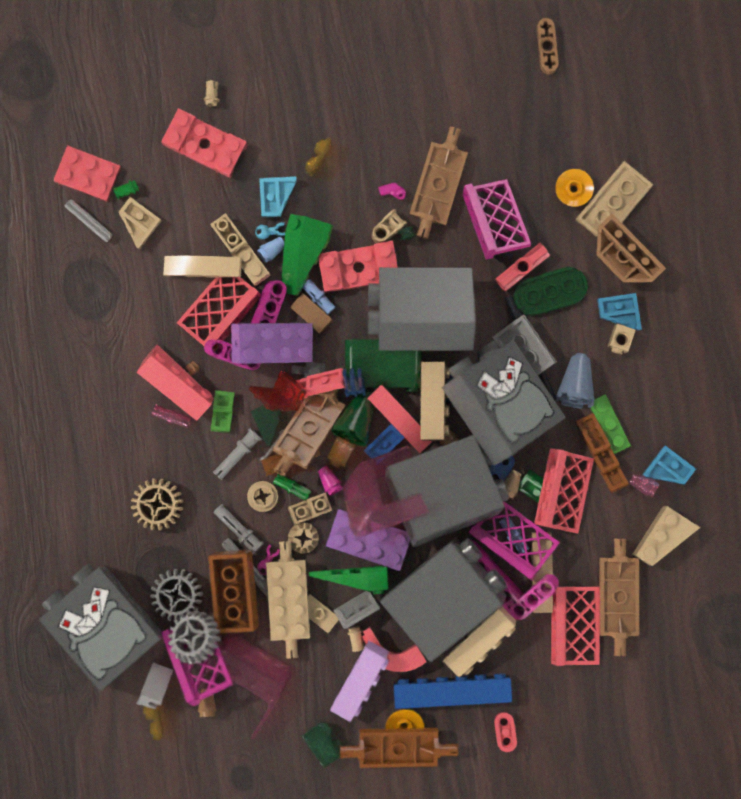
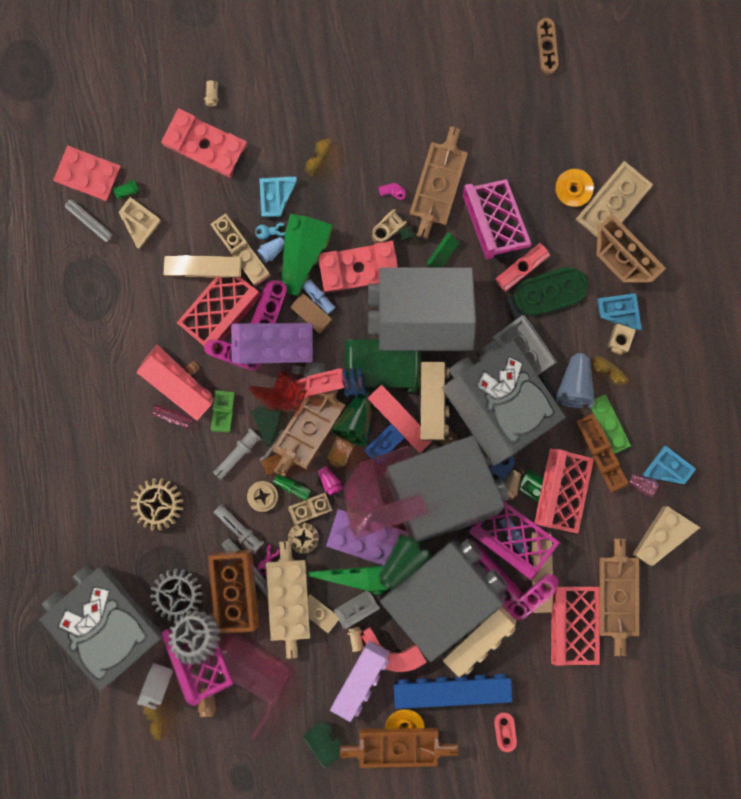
(402, 561): none -> dark green cone
(443, 252): none -> green slope
(603, 366): none -> clear yellow slope

